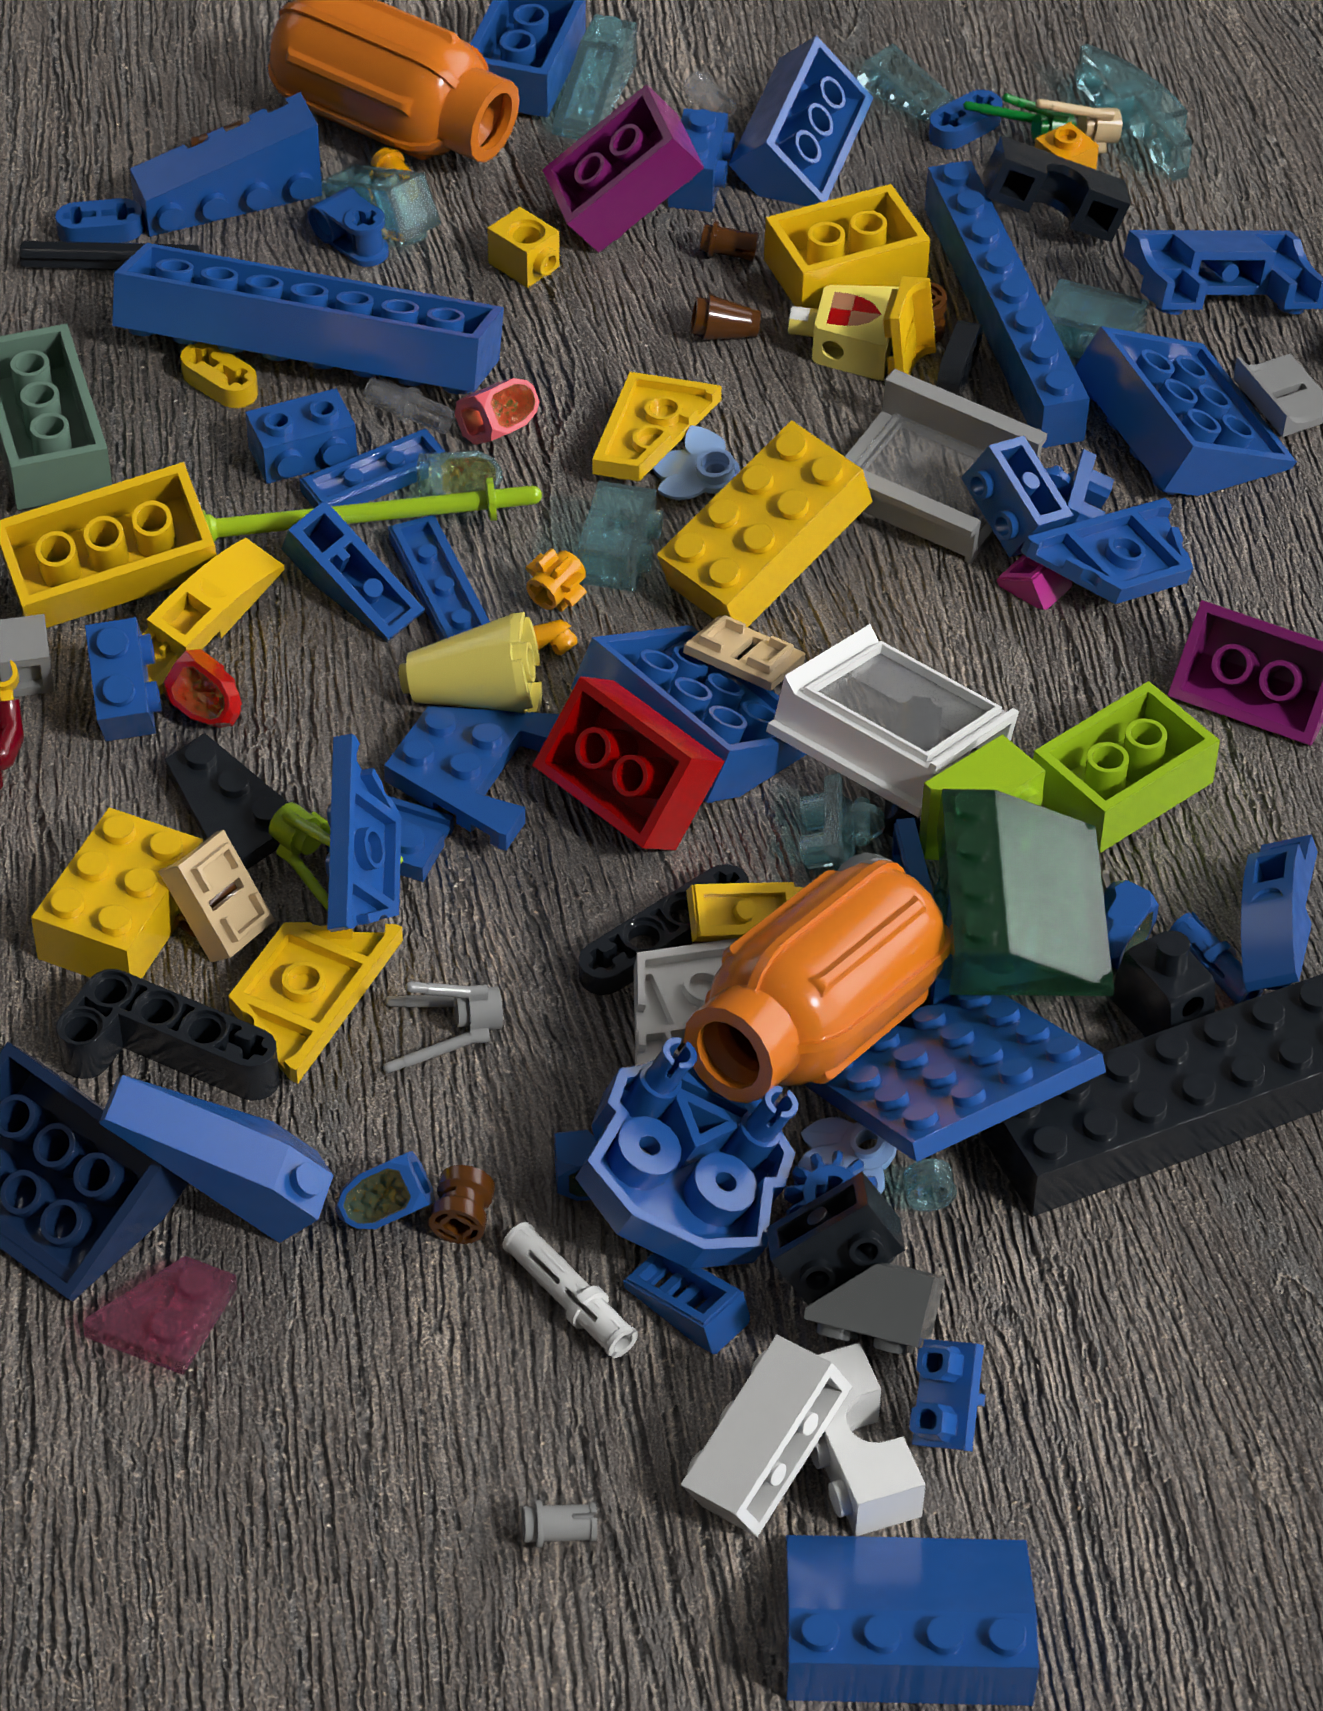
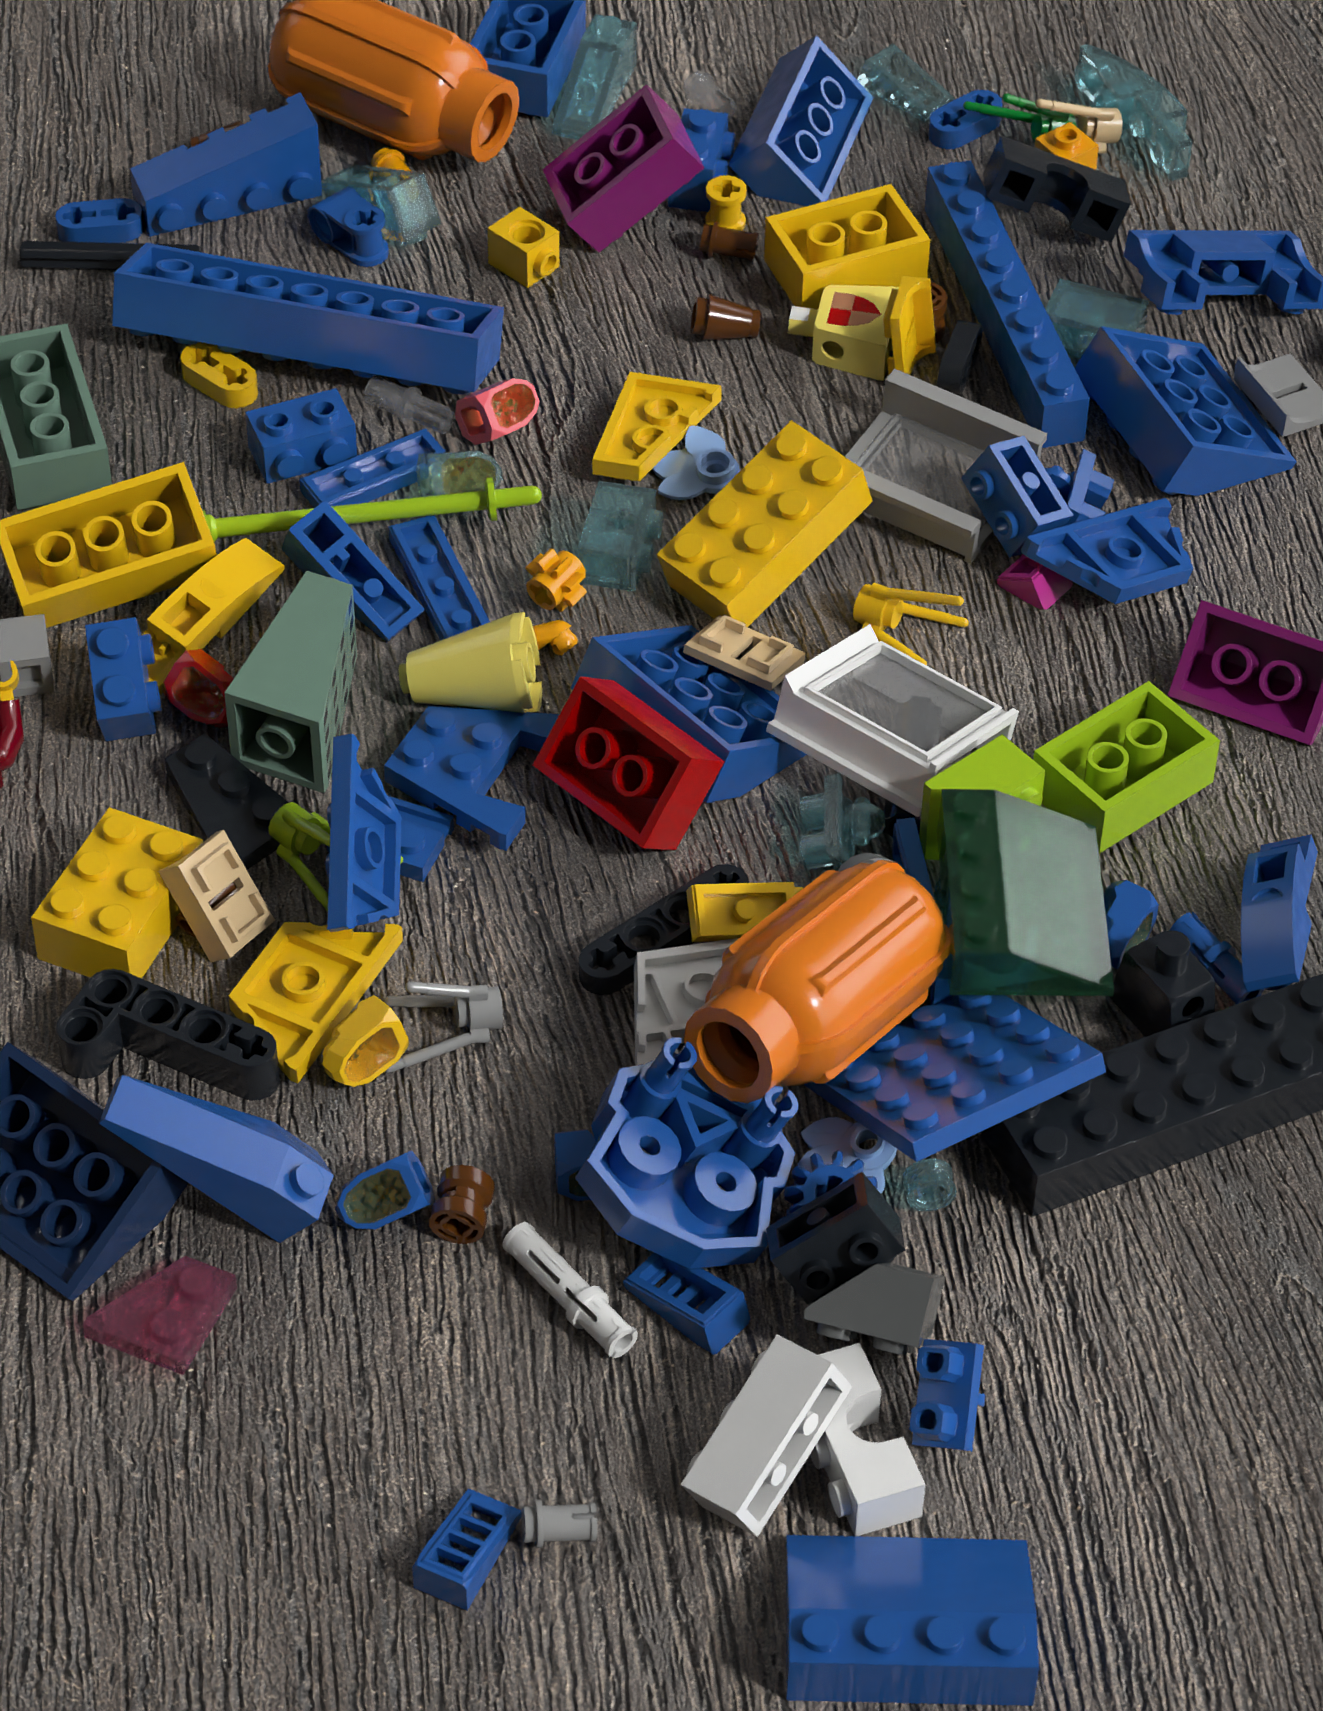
(296, 686): none -> sand green slope
(365, 1044): none -> yellow rock
(462, 1586): none -> blue slope
(725, 202): none -> yellow bush
(884, 608): none -> yellow plant

